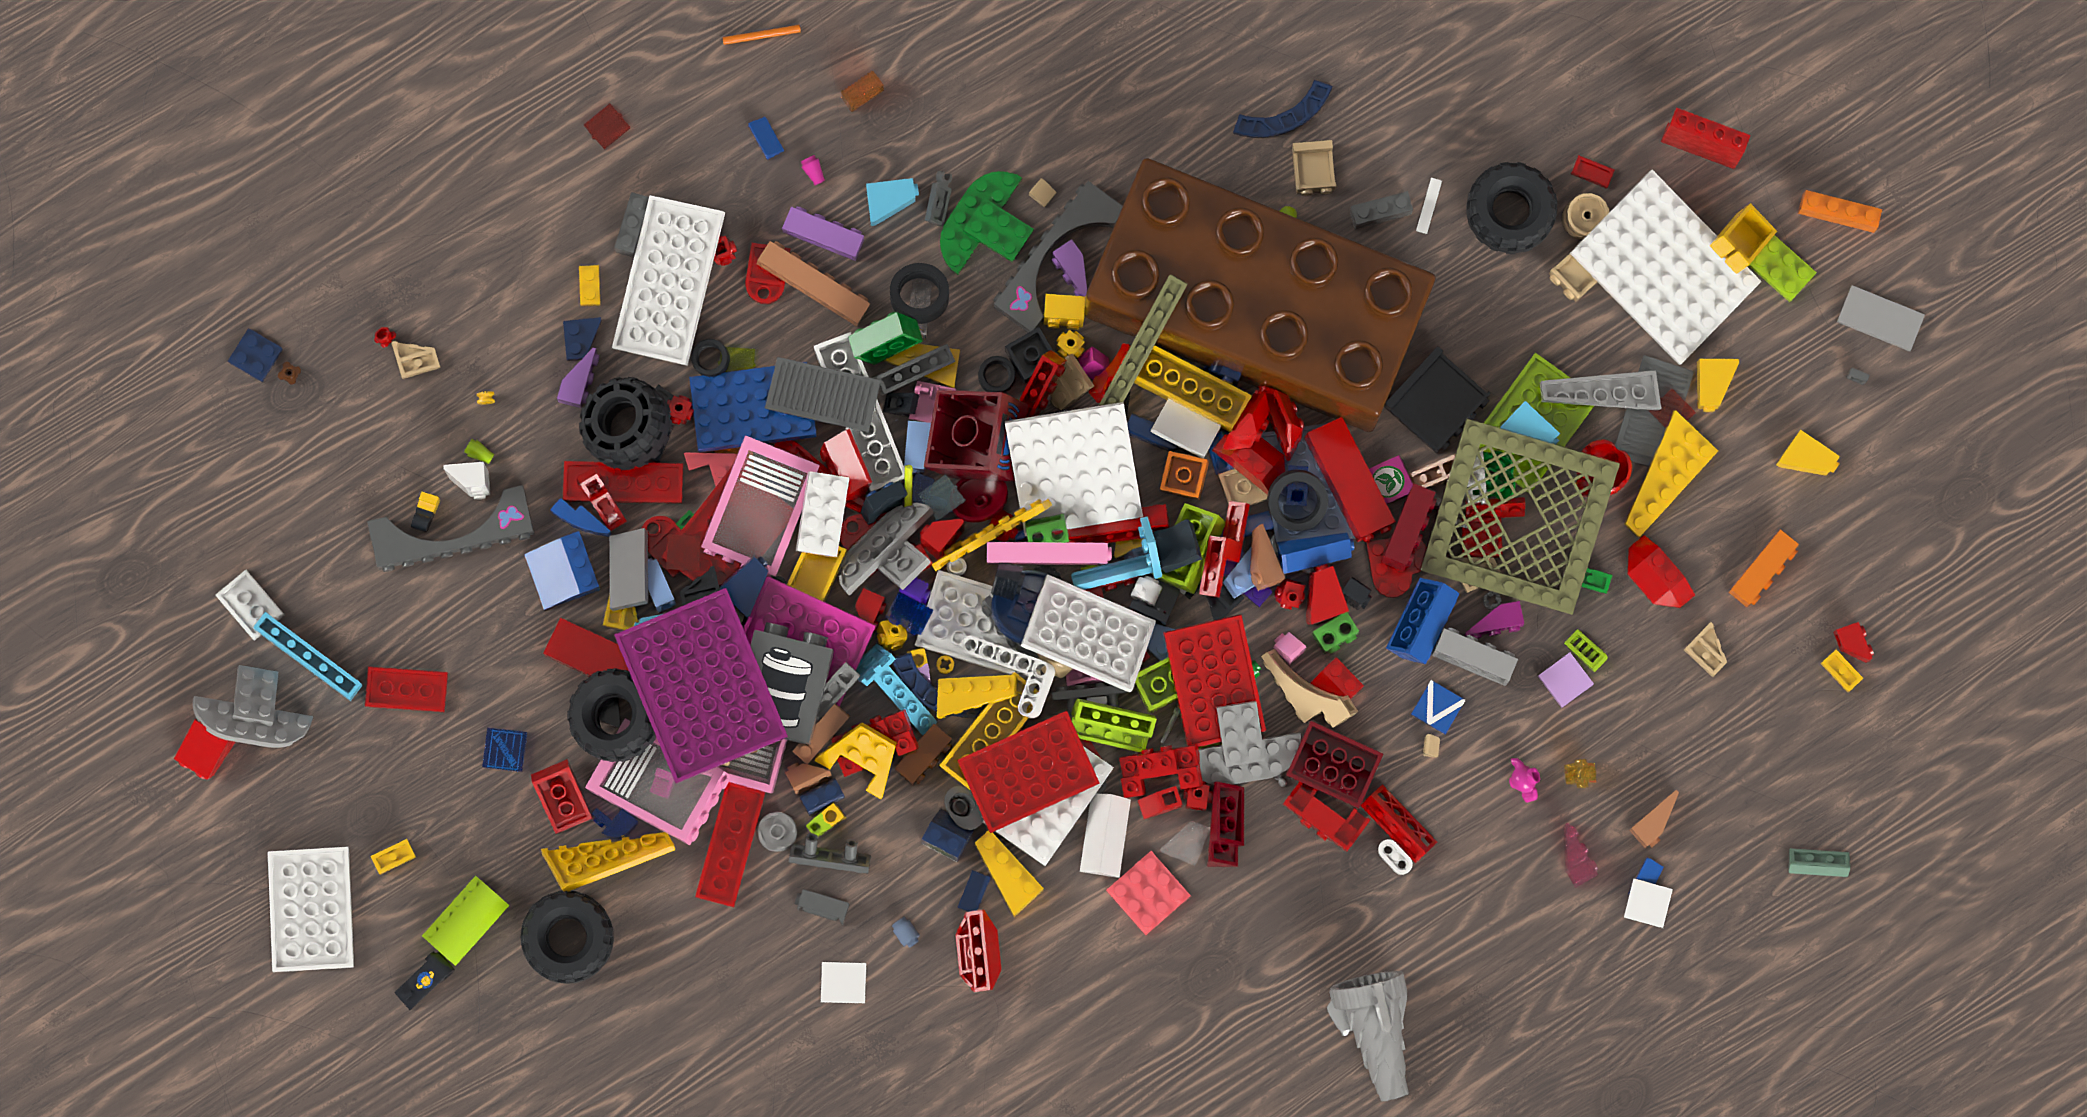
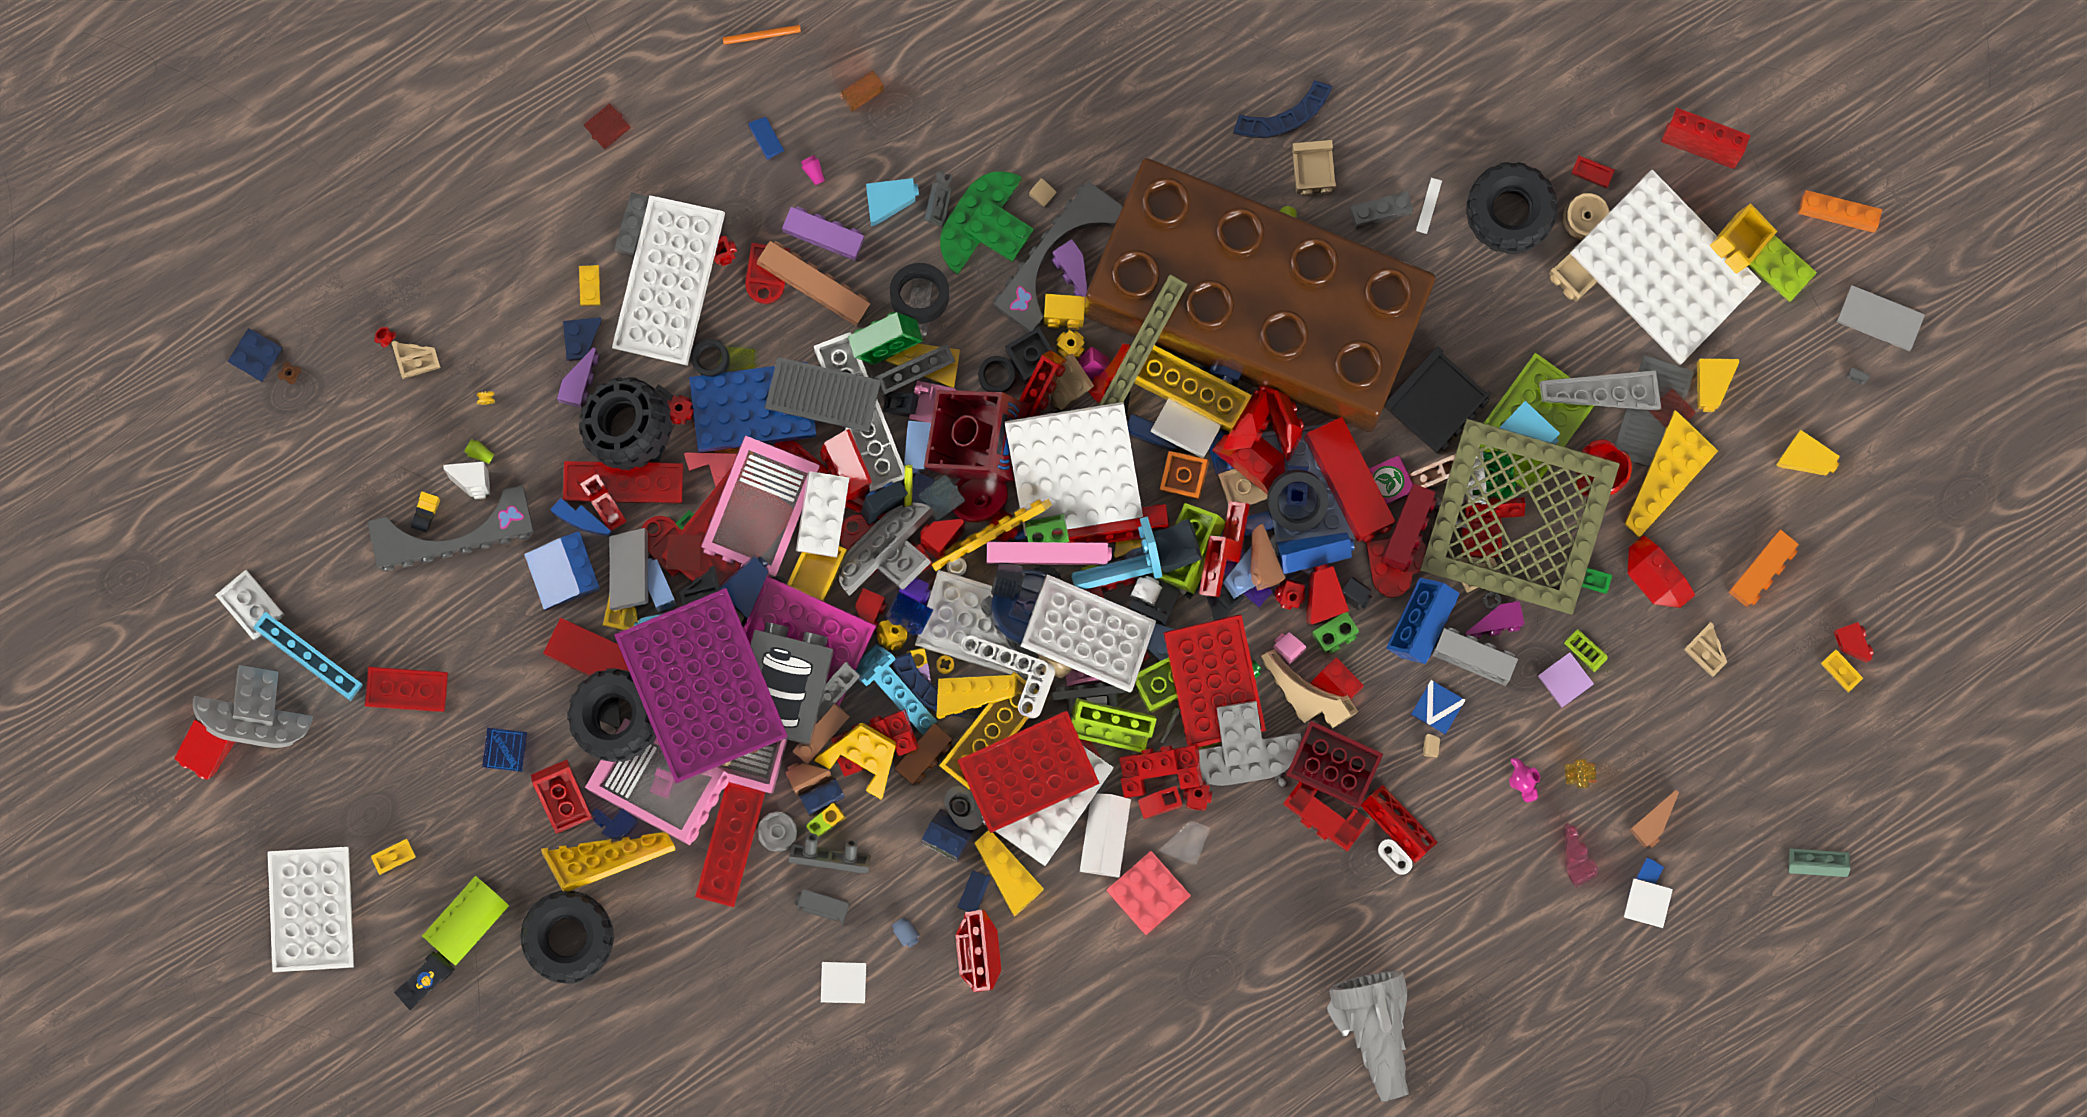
(1226, 825): dark red slope -> none

